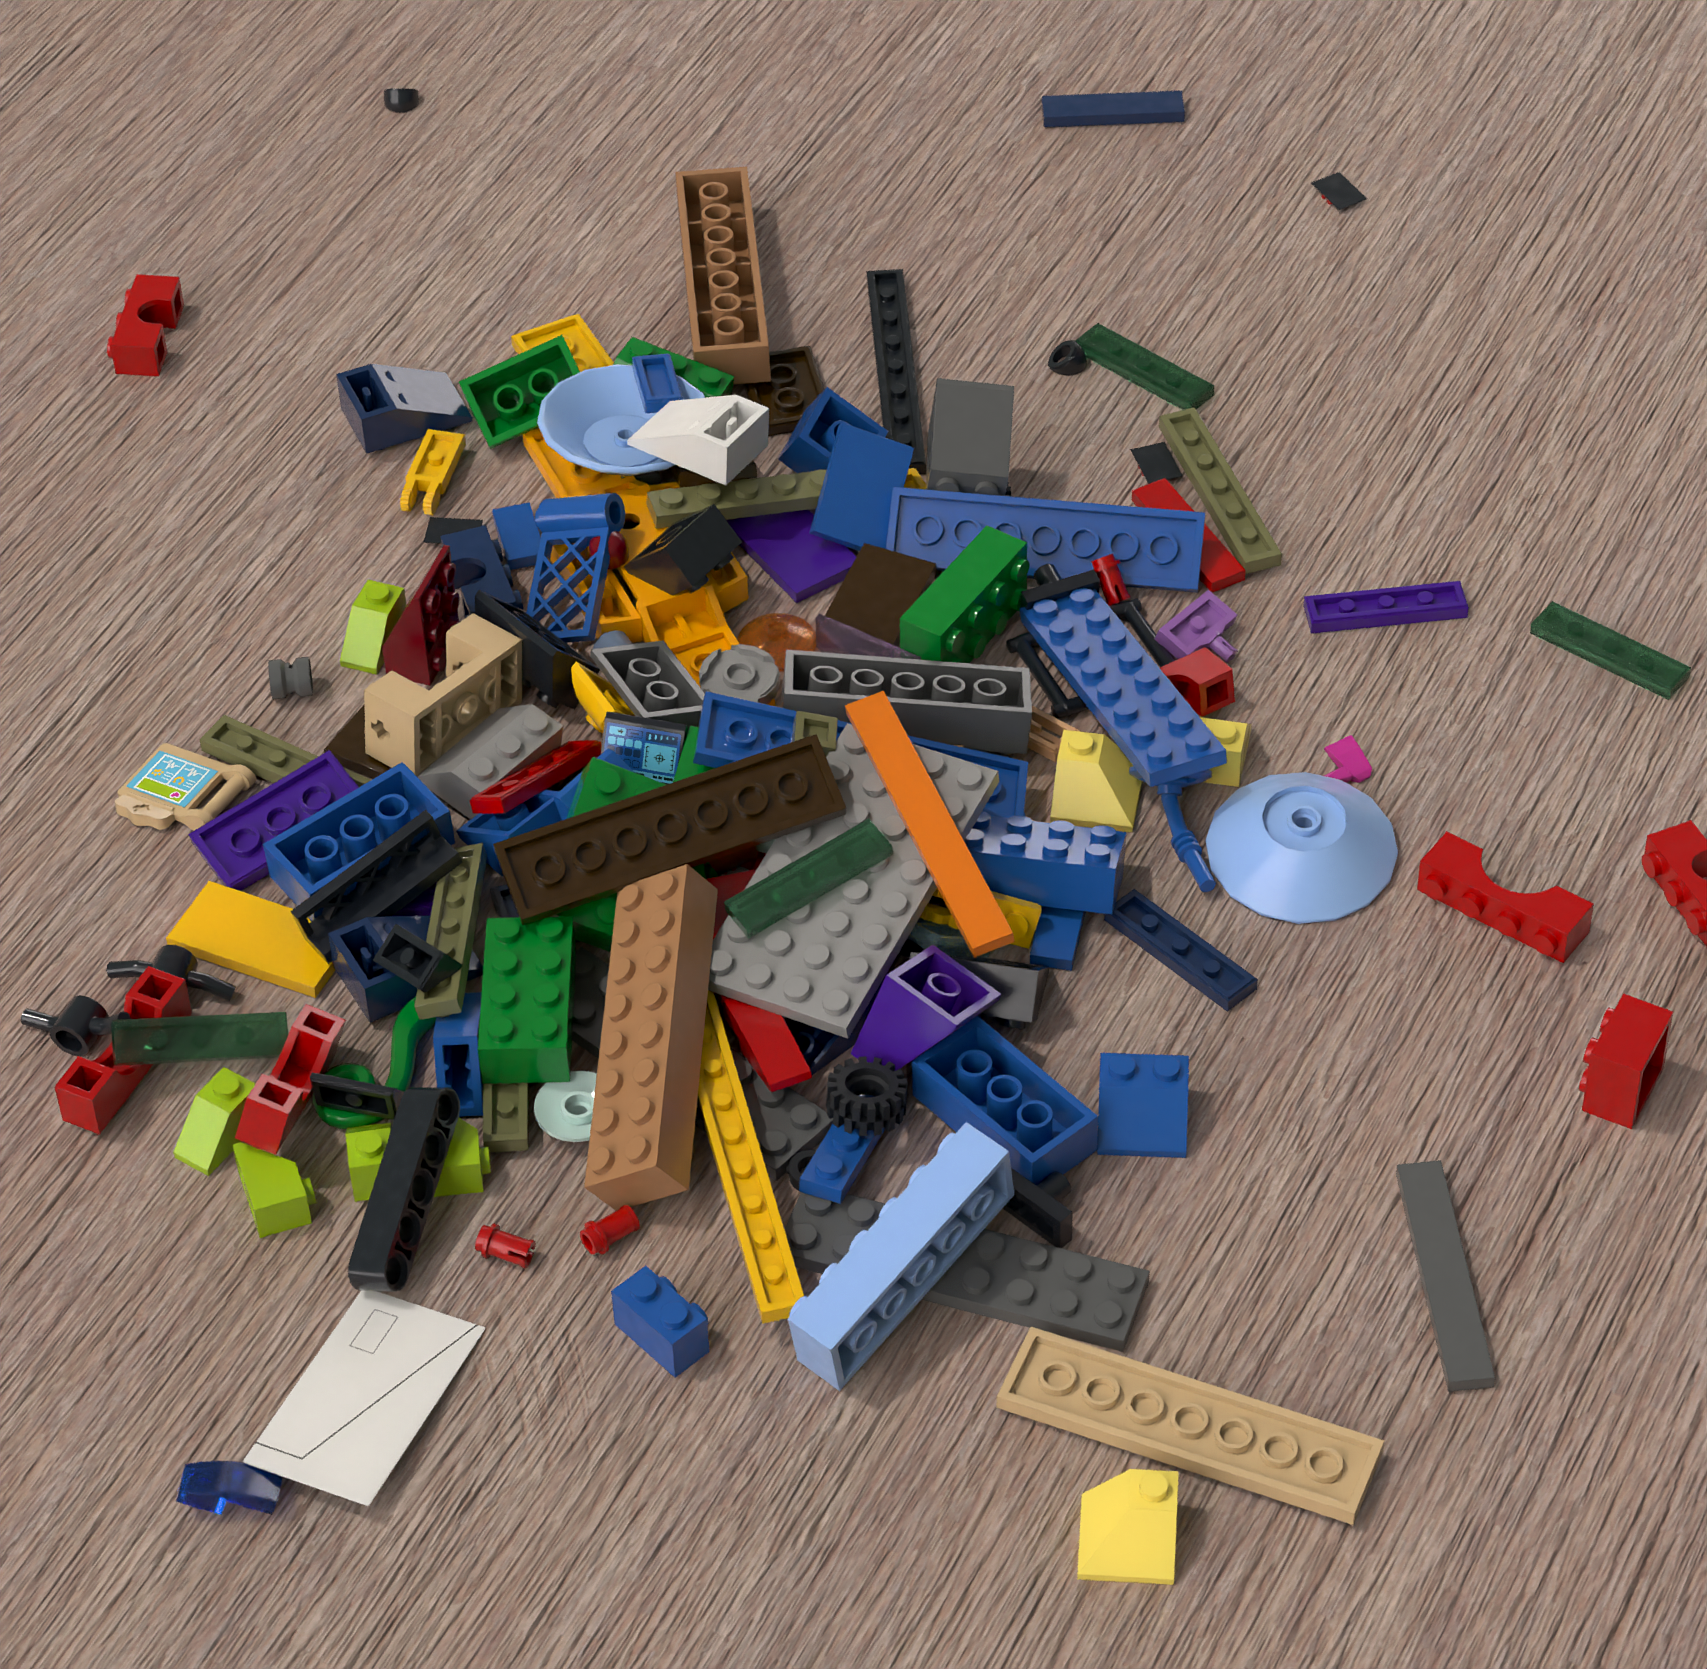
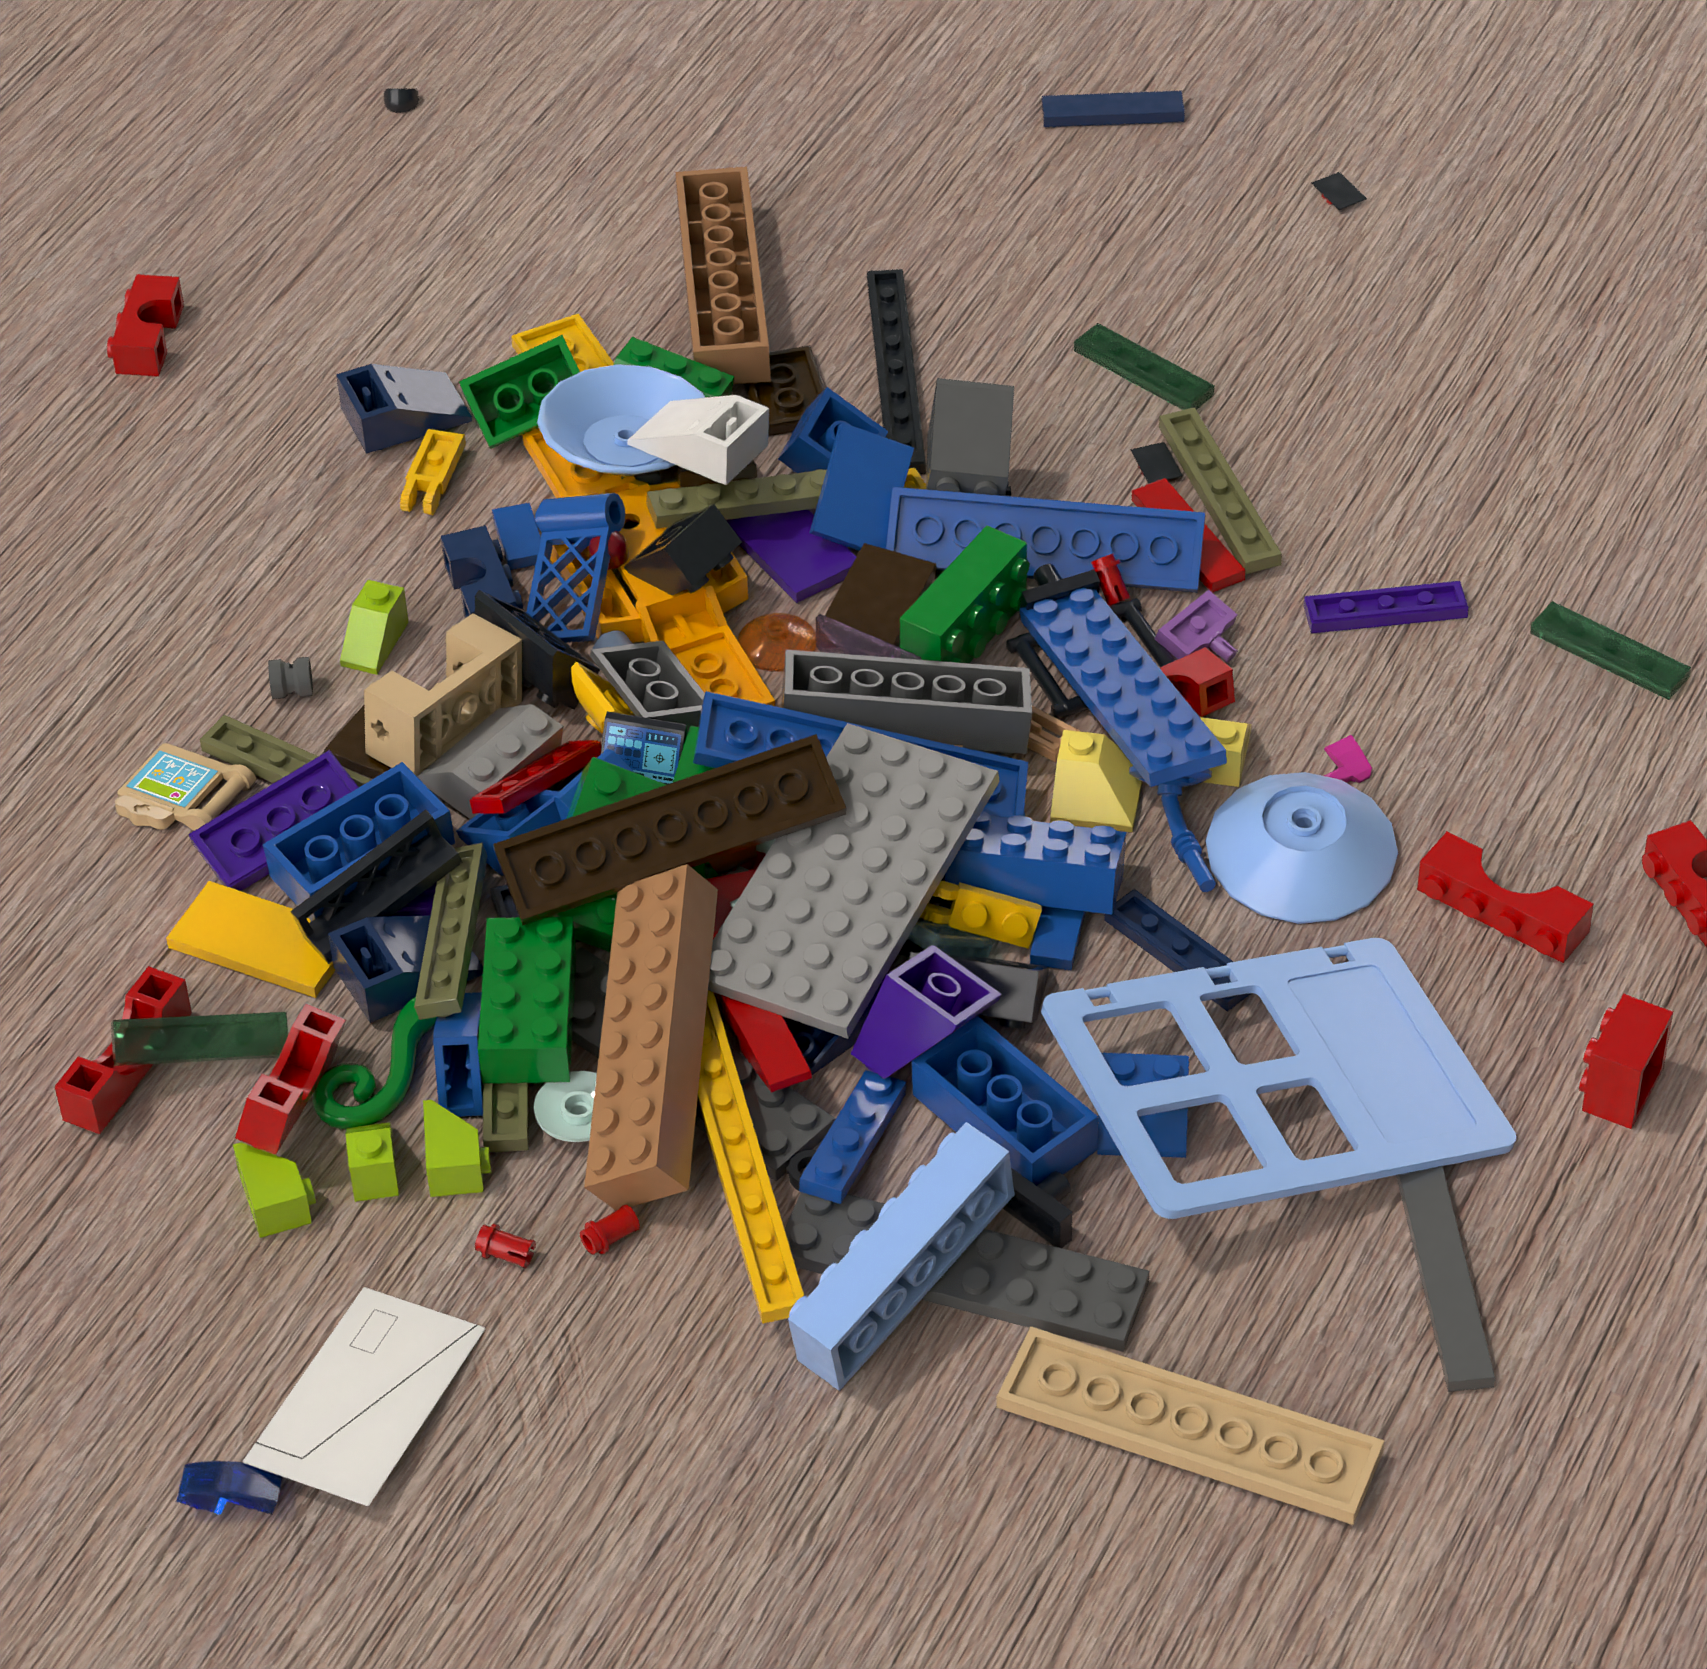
(76, 1026): black piece -> none
(177, 962): black piece -> none
(213, 1122): lime slope -> none
(356, 1096): black slope -> none
(404, 1189): black beam -> none
(415, 959): black slope -> none
(419, 637): dark red slope -> none
(443, 526): black piece -> none
(656, 381): blue tile -> none
(661, 1320): blue brick -> none
(741, 673): light grey tile -> none
(808, 878): clear green tile -> none
(824, 726): olive plate -> none
(862, 1112): black tyre -> none
(929, 824): orange tile -> none
(1073, 363): black piece -> none
(1130, 1528): light yellow slope -> none
(1357, 1037): none -> light blue door

